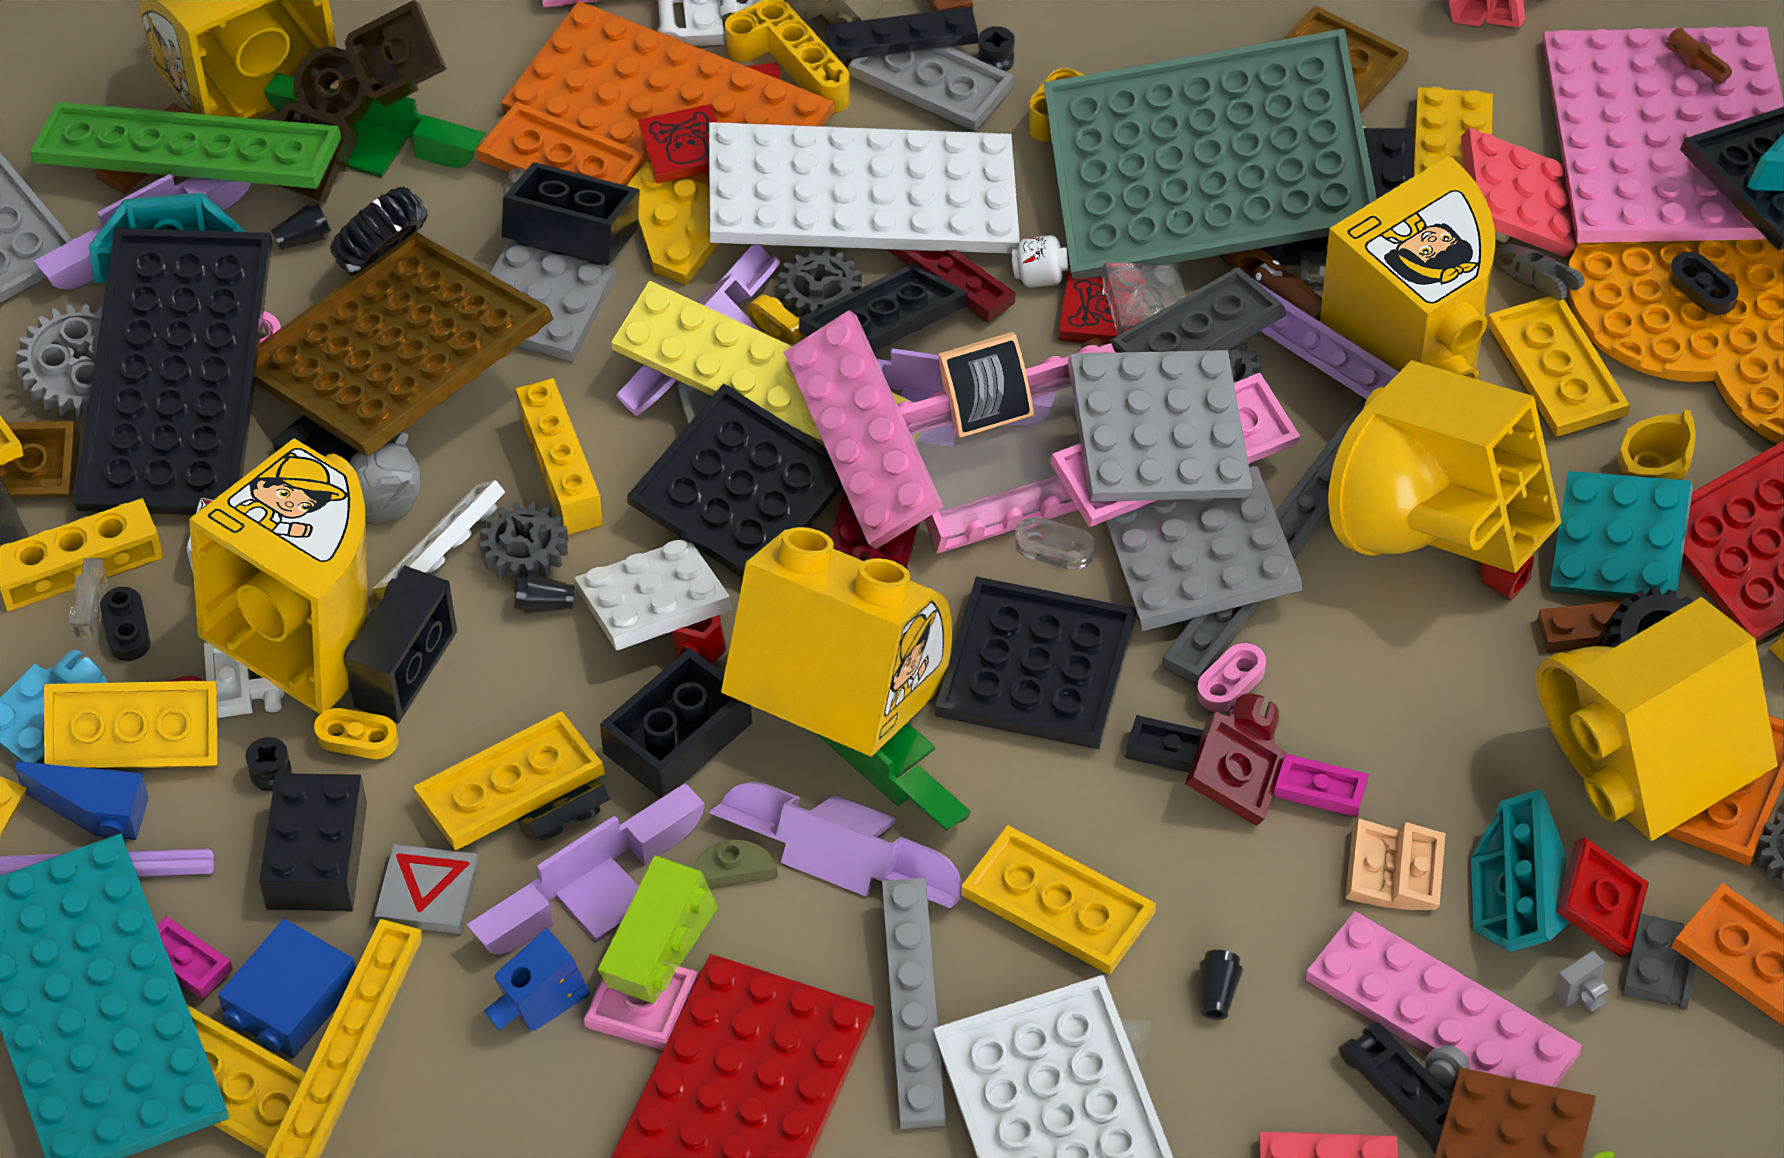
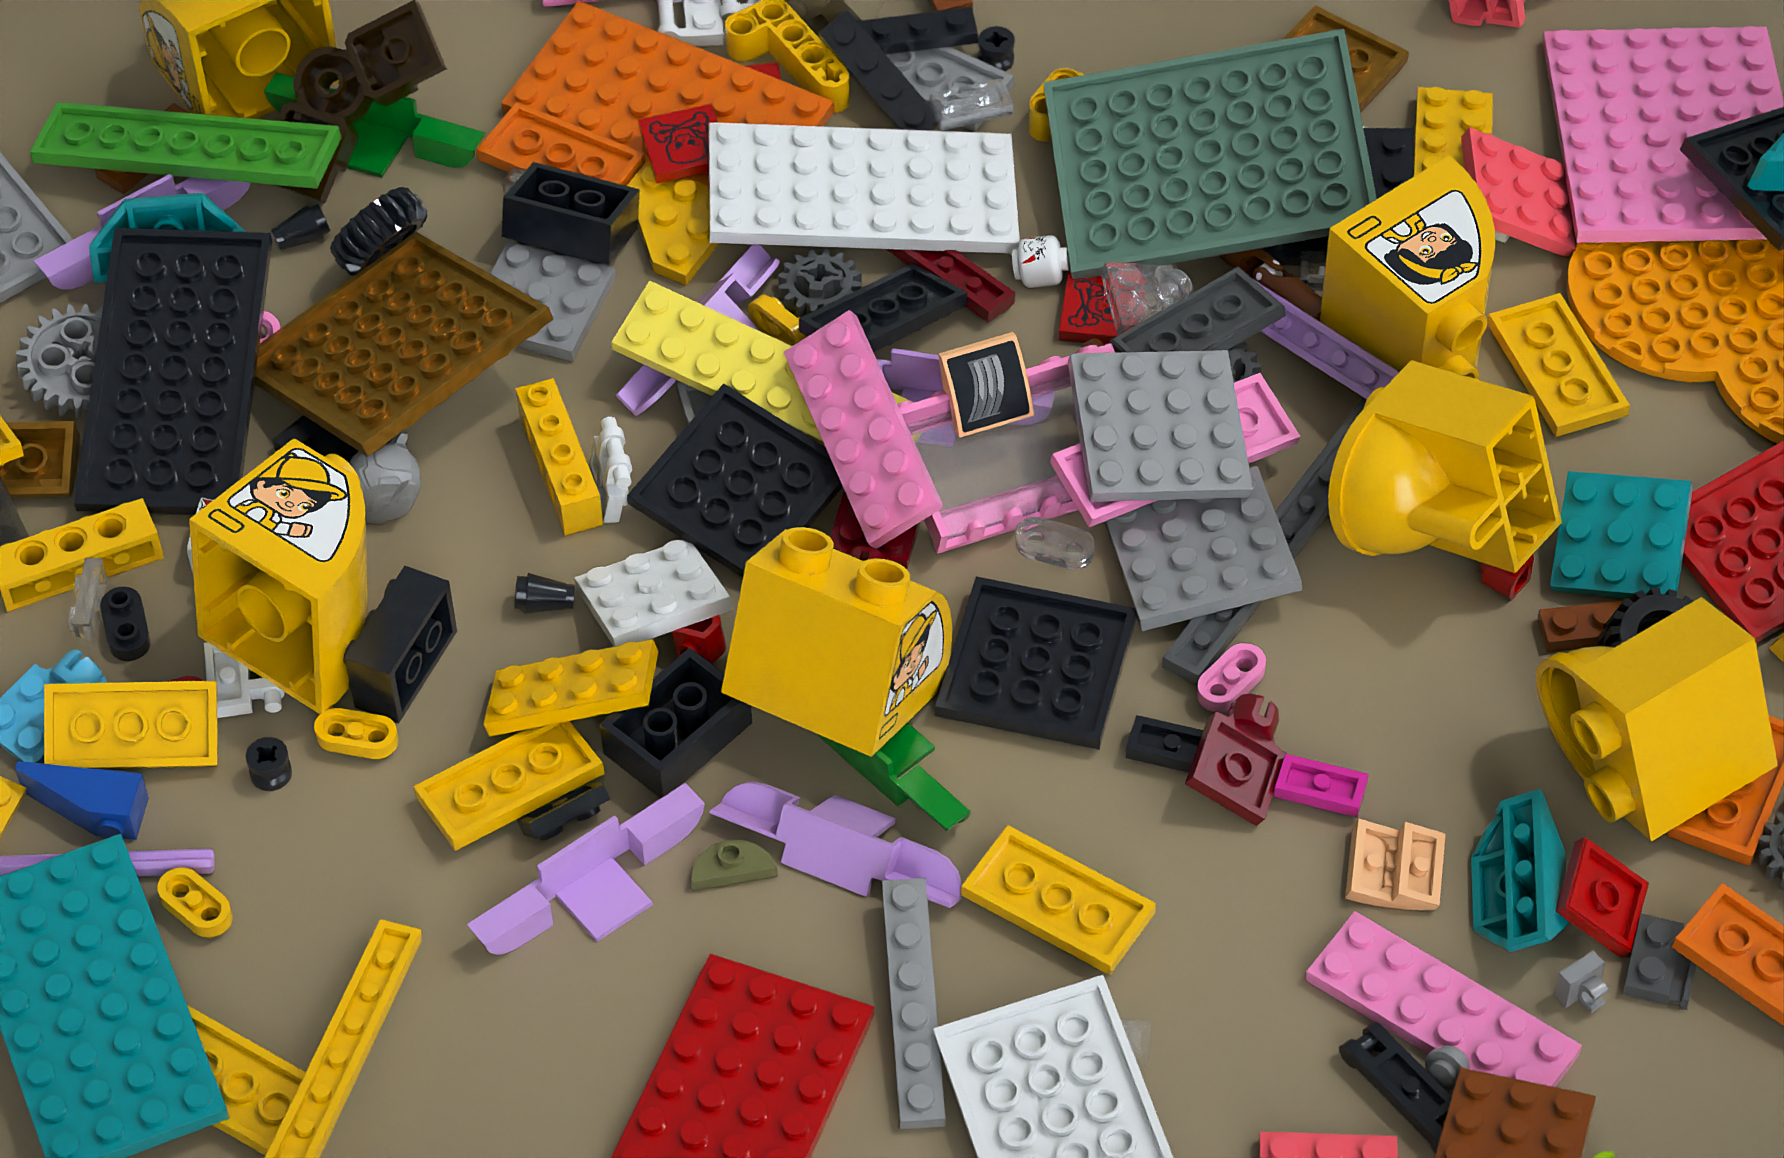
(193, 961): dark pink plate -> none
(198, 904): none -> yellow plate
(286, 989): blue brick -> none
(313, 842): black brick -> none
(427, 888): light grey tile -> none
(447, 533): white plate -> none
(523, 541): dark grey gear -> none
(537, 984): blue torso -> none
(571, 687): none -> yellow plate
(610, 469): none -> white plate
(639, 1020): bright pink tile -> none
(658, 930): lime wedge -> none
(877, 74): none -> black plate
(971, 104): none -> clear plate
(1174, 286): none -> clear plate
(1218, 982): black cone -> none
(1538, 270): dark grey hinge -> none
(1659, 447): yellow helmet -> none
(1698, 56): dark orange axle -> none
(1707, 286): black plate -> none

